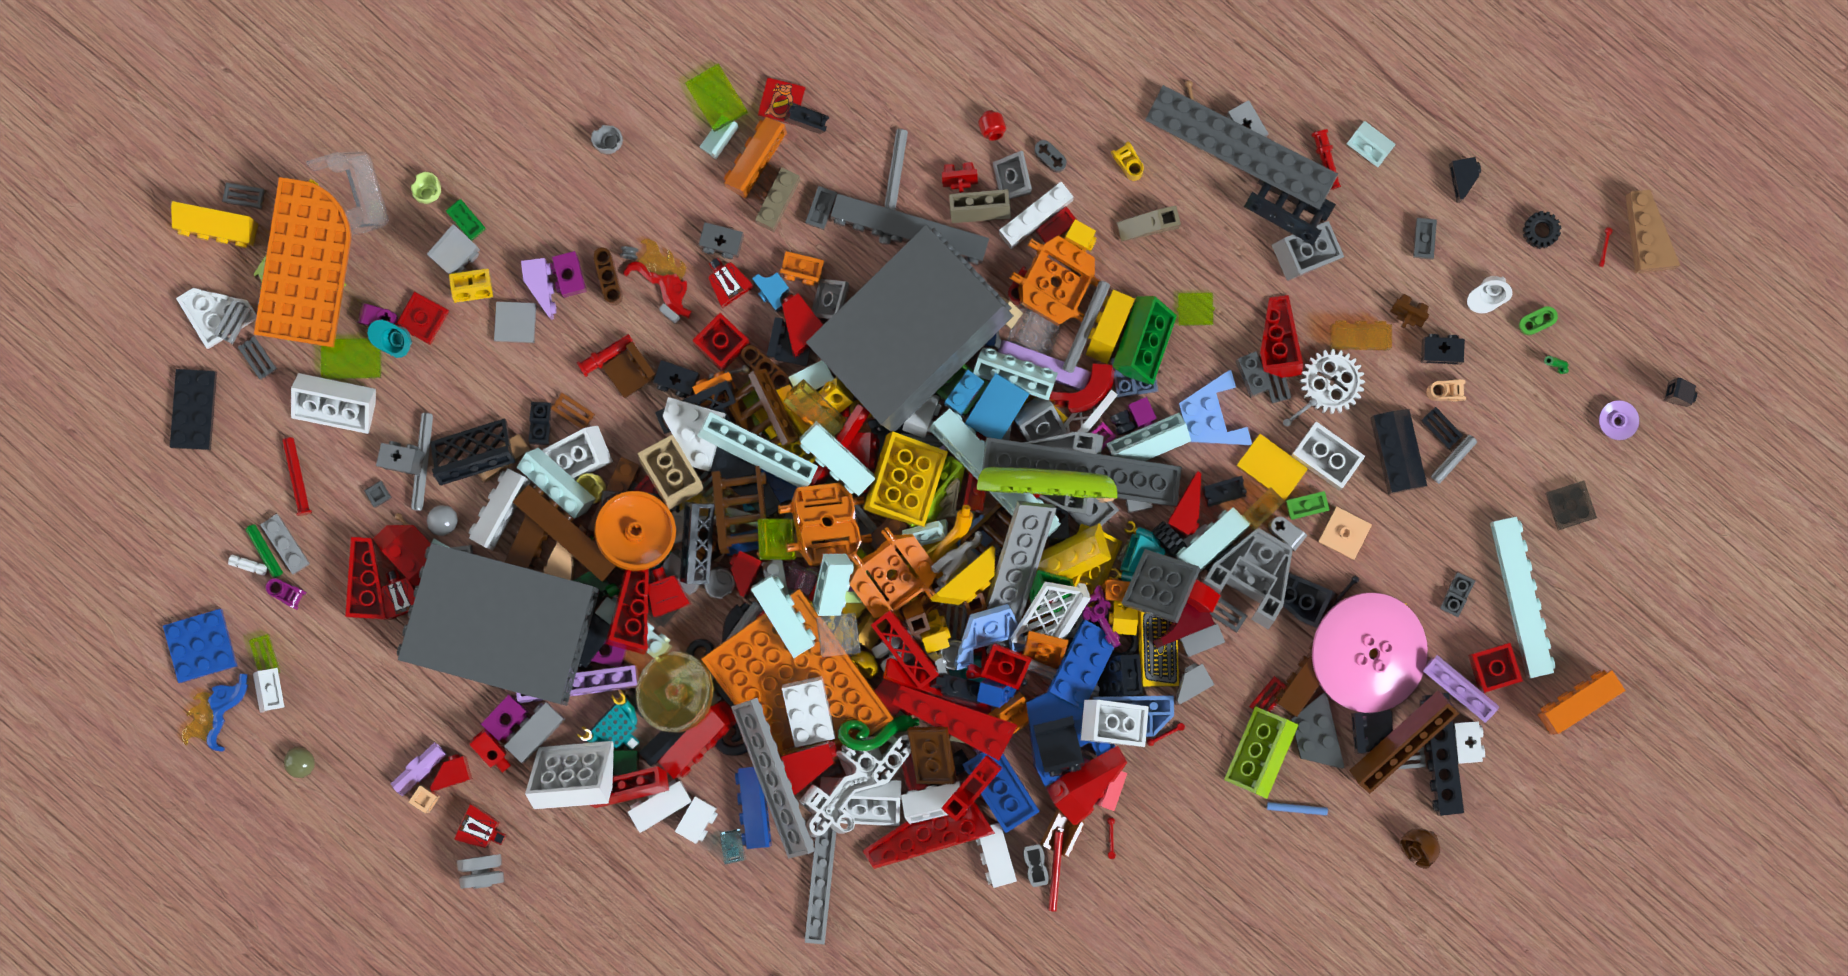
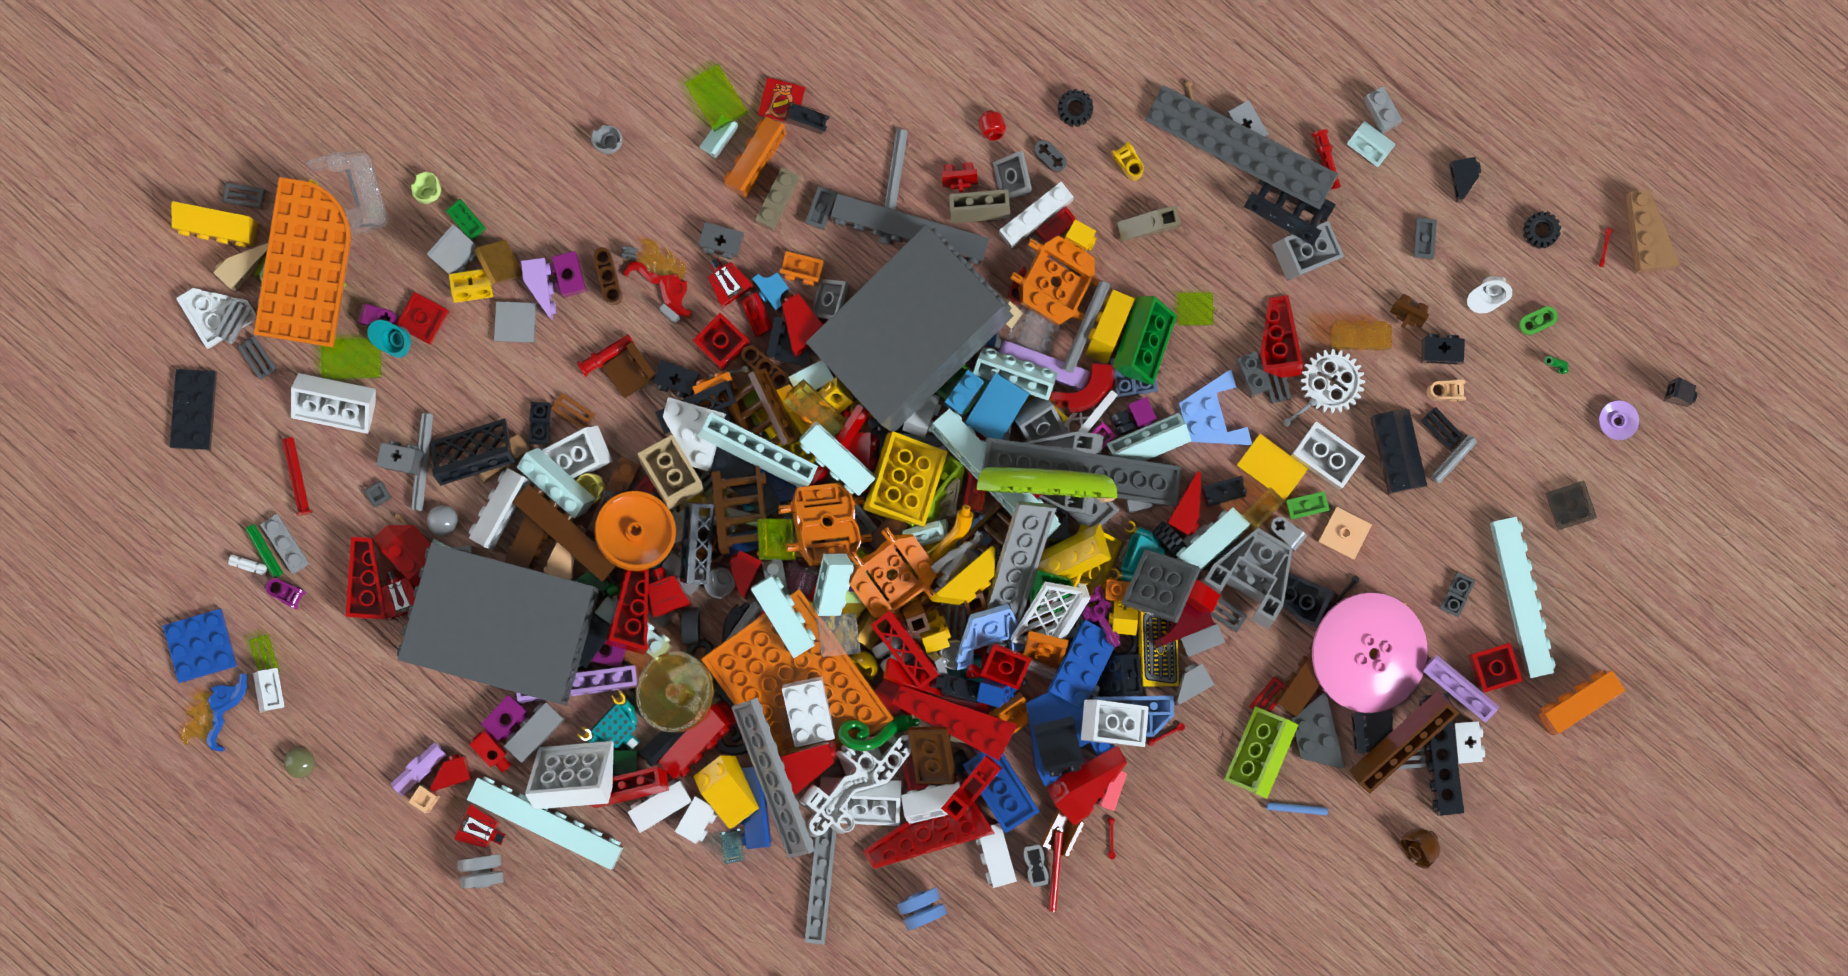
(238, 268): none -> tan slope
(498, 262): none -> pearl gold tile
(545, 823): none -> light aqua brick
(690, 625): none -> black tyre
(726, 790): none -> yellow slope
(757, 314): none -> red plate
(921, 907): none -> medium blue wheel
(1081, 97): none -> black tyre
(1382, 110): none -> light grey brick

